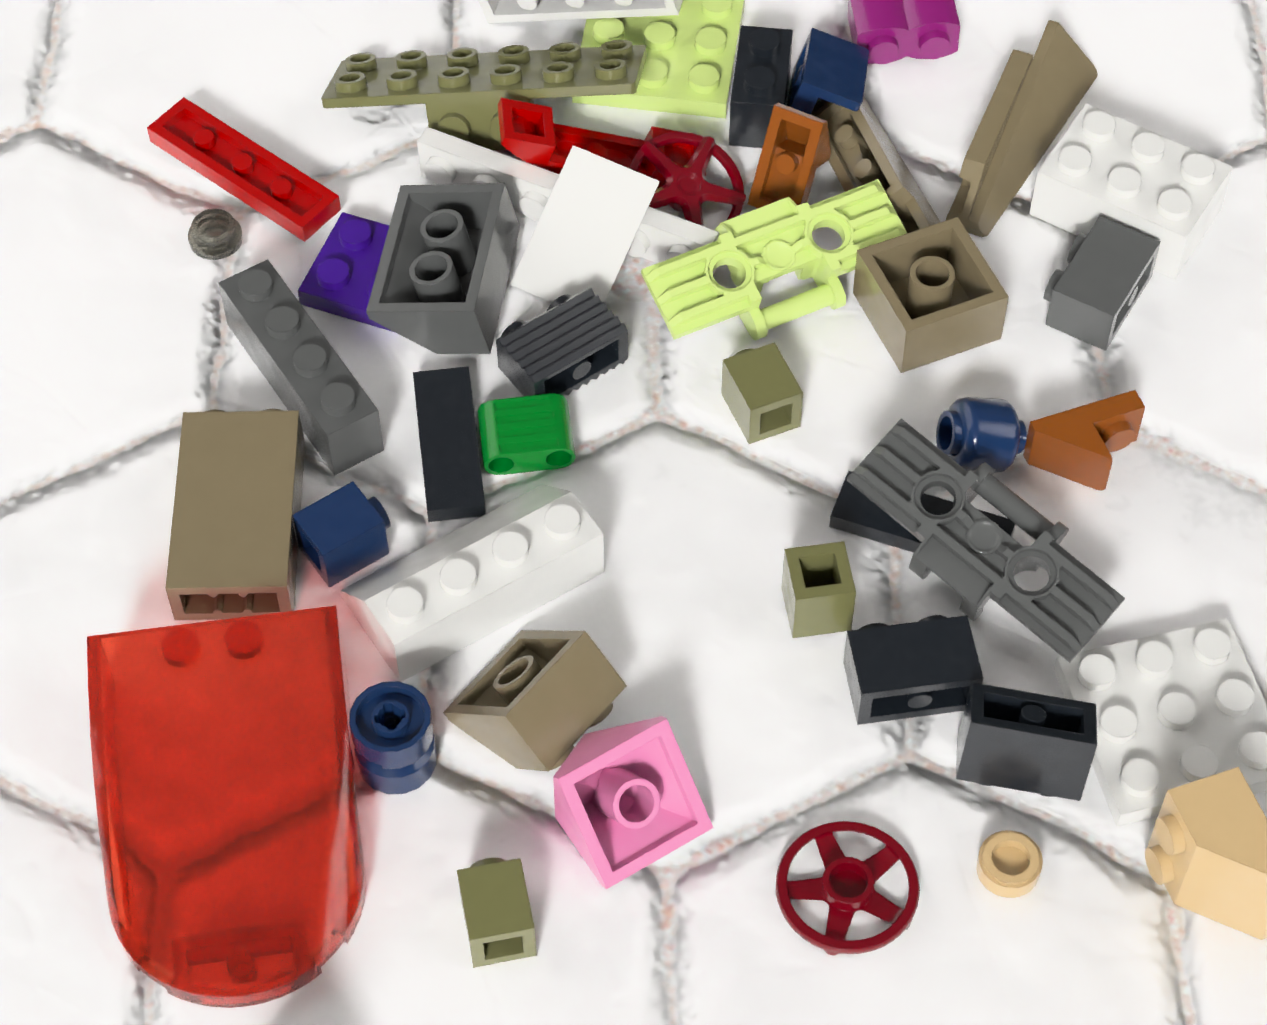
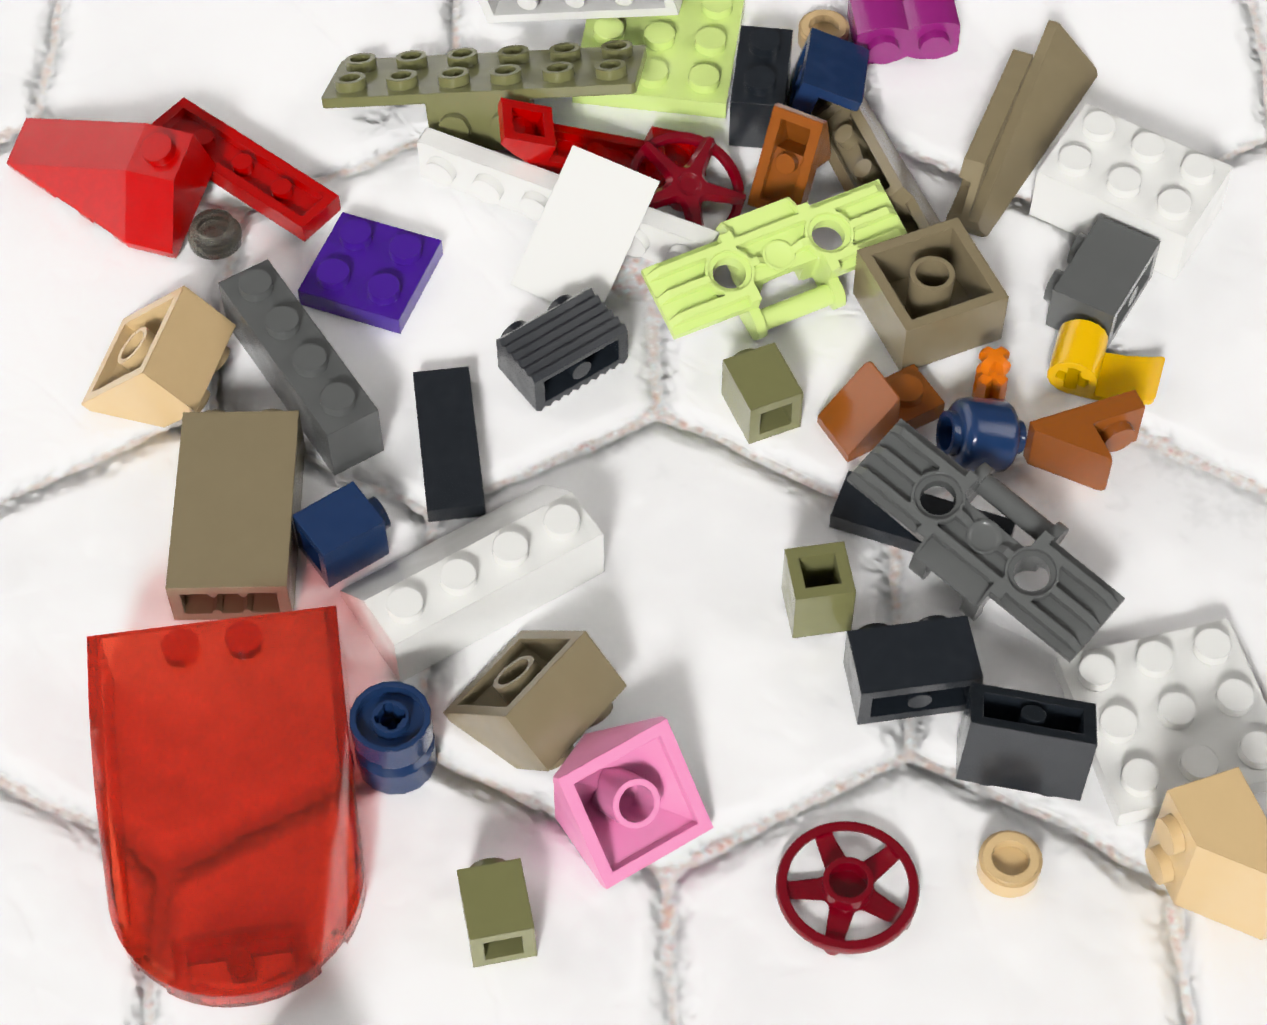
(122, 175): none -> wedge
(161, 361): none -> tan slope
(446, 266): dark grey slope -> none
(526, 434): green piece -> none
(825, 21): none -> tan tile
(874, 404): none -> dark orange slope
(991, 373): none -> orange piece
(1086, 370): none -> yellow panel

